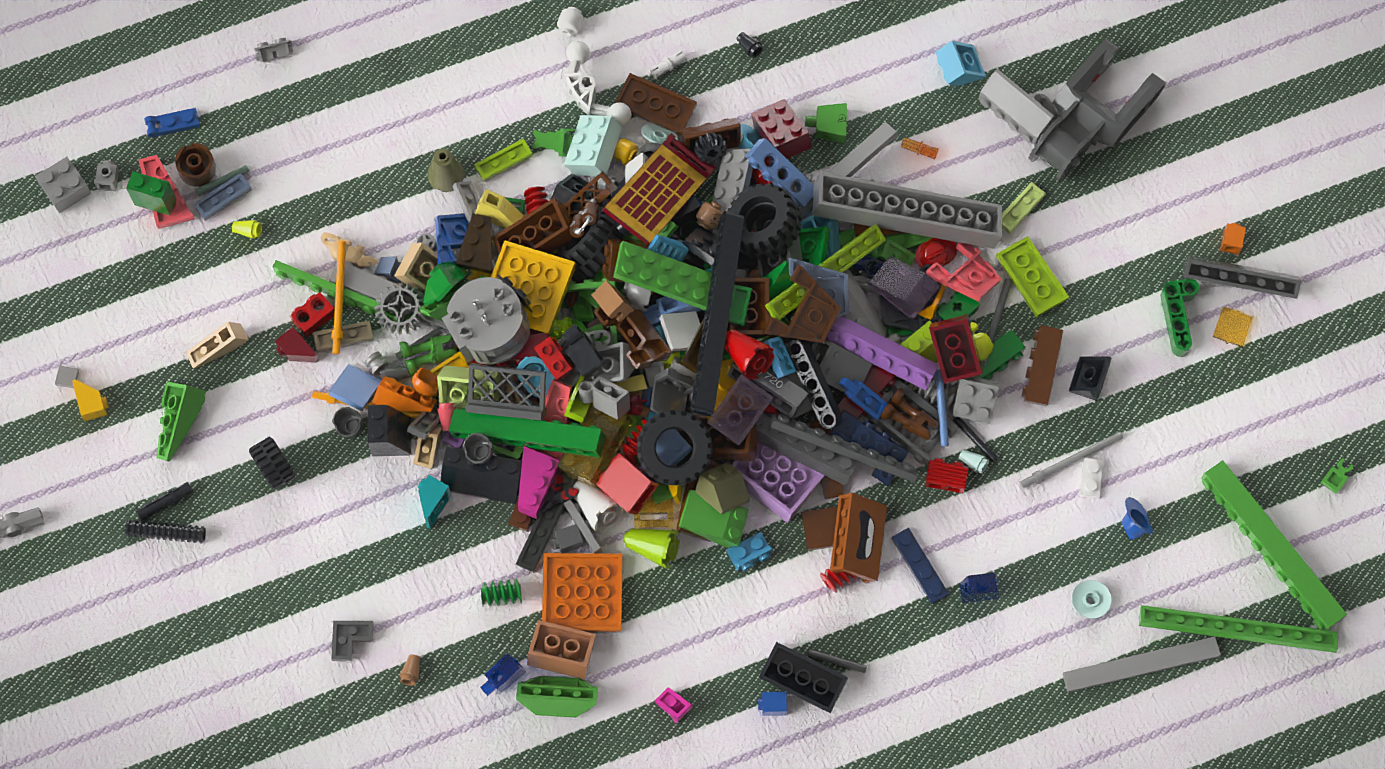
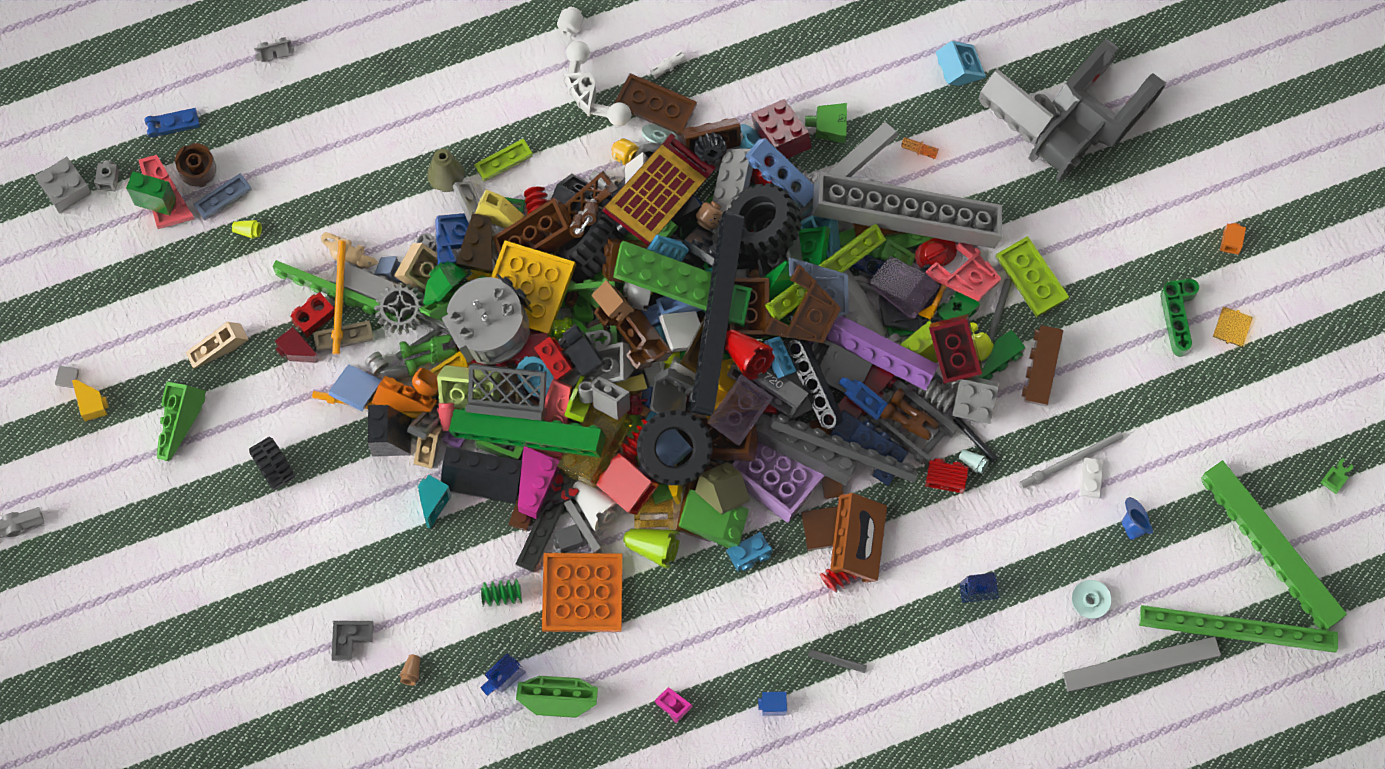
(164, 501): black pin -> none
(165, 531): black piece -> none
(221, 180): sand green bar -> none
(348, 422): dark grey hair -> none
(478, 448): dark grey hair -> none
(558, 141): bright green hair -> none
(561, 649): nougat slope -> none
(593, 145): light aqua brick -> none
(750, 45): black cone -> none
(803, 677): black slope -> none
(920, 566): dark blue plate -> none
(941, 409): medium blue bar -> none
(1021, 207): yellowish green tile -> none
(1090, 376): black slope -> none
(1241, 277): dark grey brick -> none

